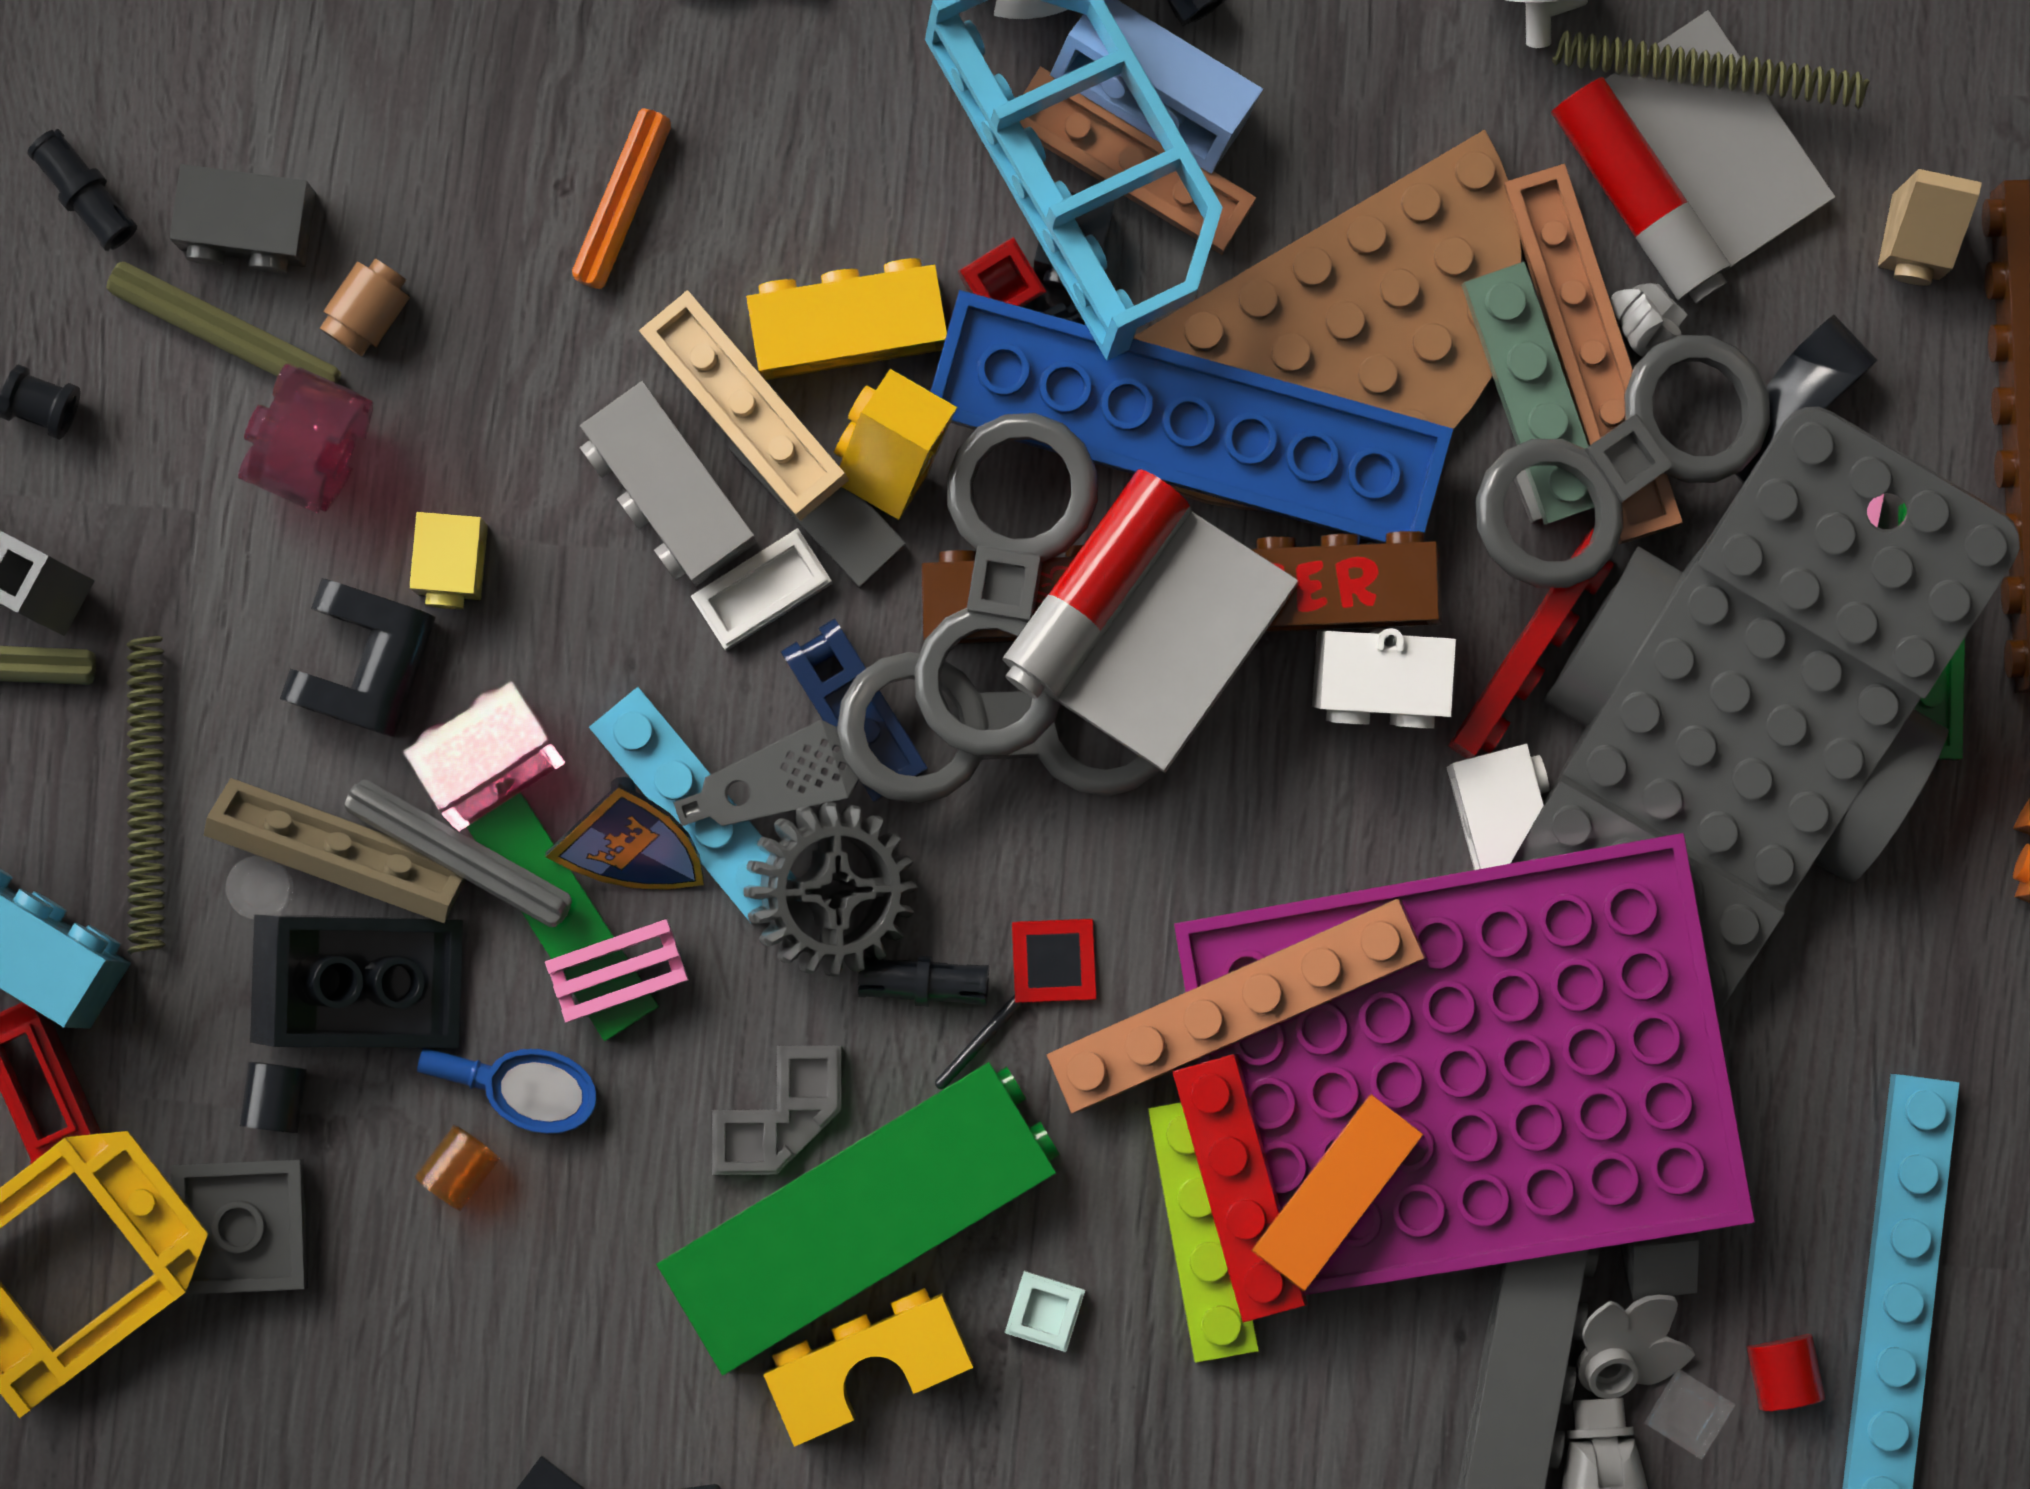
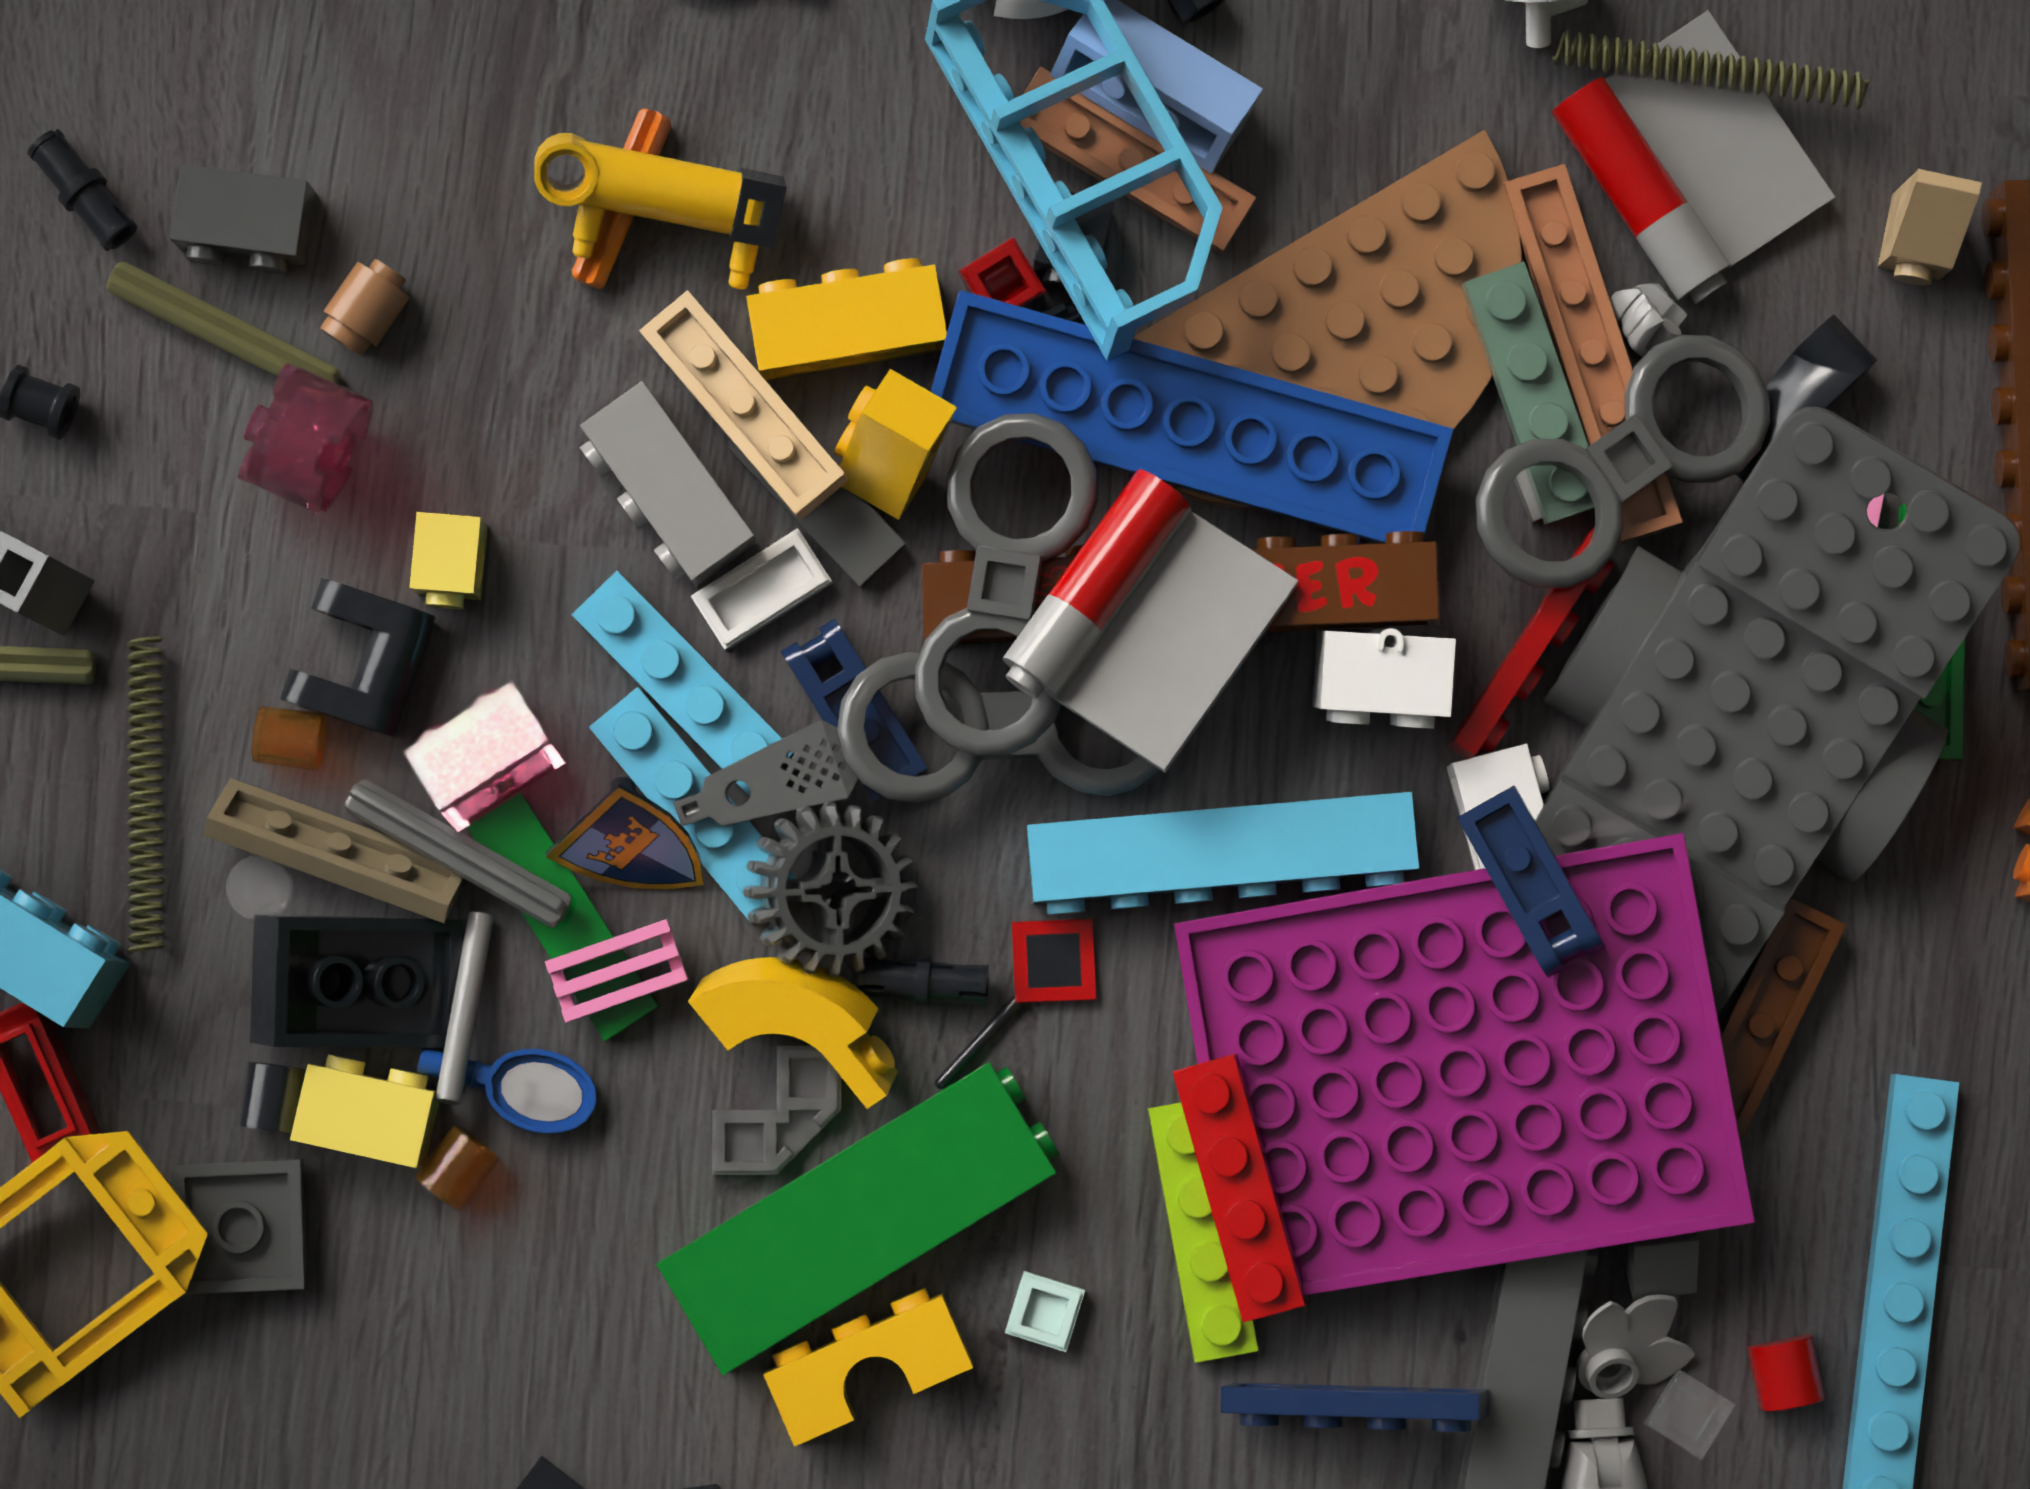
(289, 738): none -> clear orange beam
(366, 1113): none -> light yellow brick
(464, 1008): none -> light grey bar
(667, 190): none -> yellow piece
(674, 673): none -> medium azure plate
(817, 1008): none -> yellow arch
(1222, 849): none -> medium azure brick
(1236, 1006): nougat plate -> none
(1337, 1192): orange tile -> none
(1382, 1405): none -> dark blue plate
(1529, 878): none -> dark blue plate
(1774, 1002): none -> reddish brown plate

